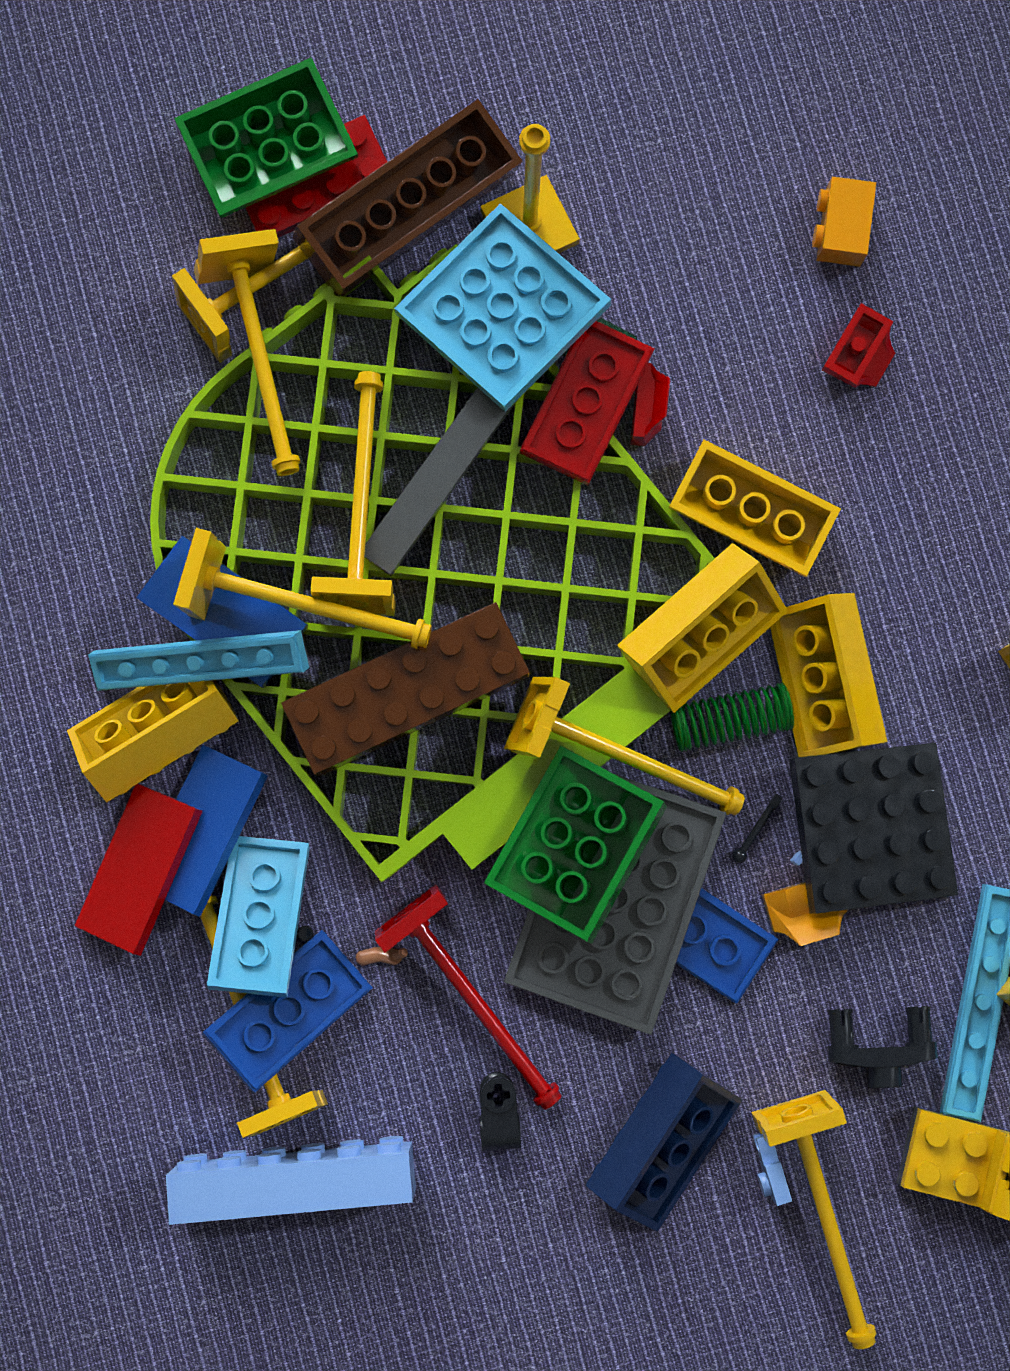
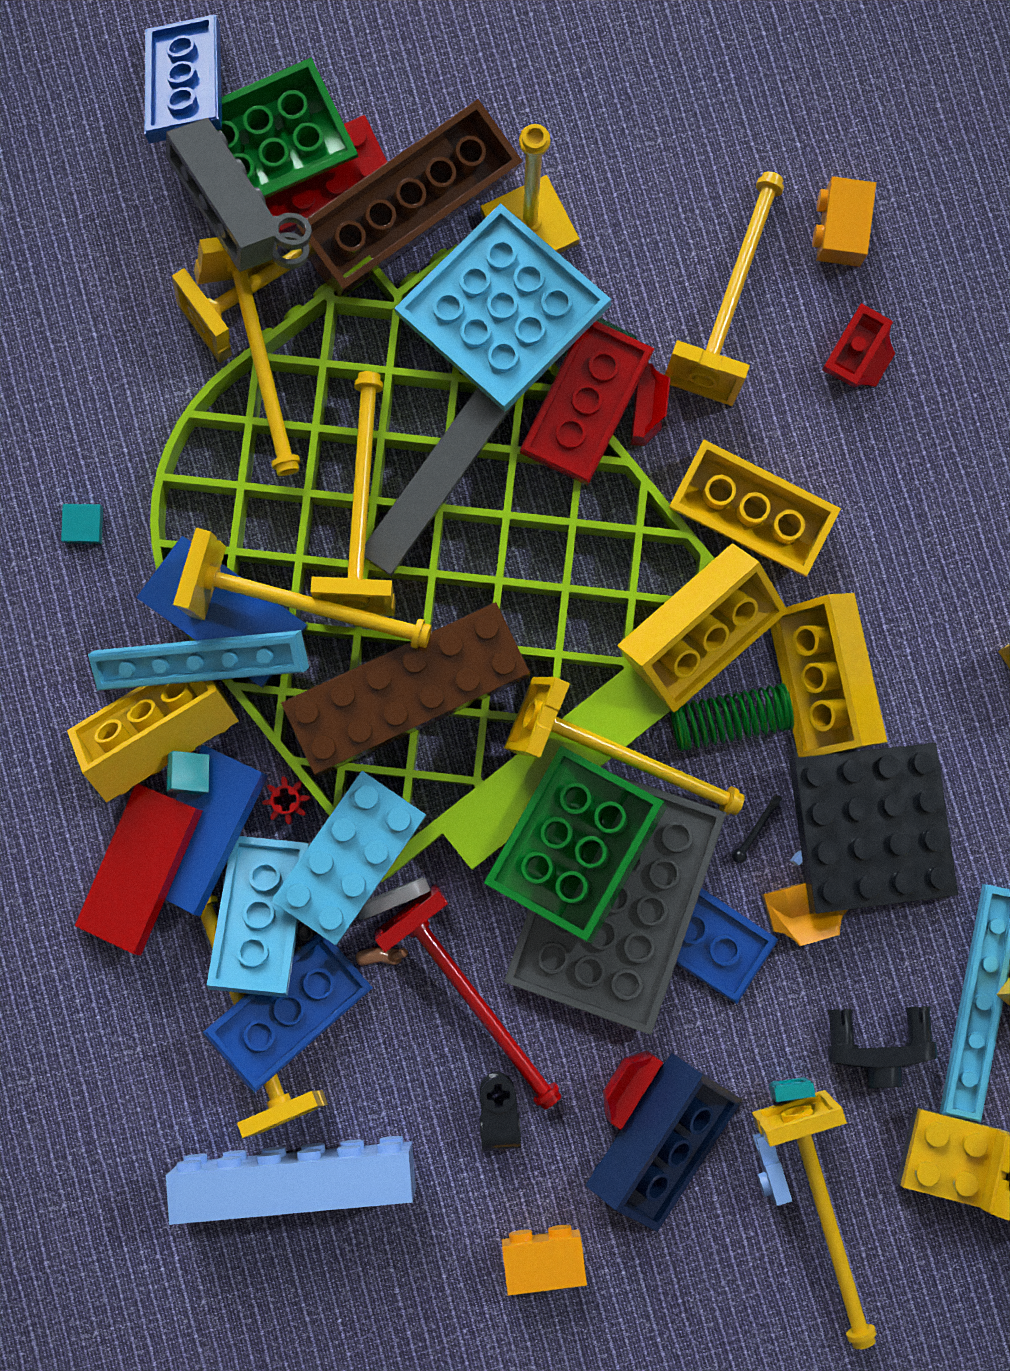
(82, 523): none -> teal tile
(182, 76): none -> tile
(188, 773): none -> teal tile
(229, 200): none -> dark grey hinge
(278, 793): none -> red gear
(348, 858): none -> medium azure plate
(394, 897): none -> light grey tile
(543, 1260): none -> light orange brick
(628, 1086): none -> red slope
(705, 370): none -> yellow tile
(791, 1089): none -> teal tile

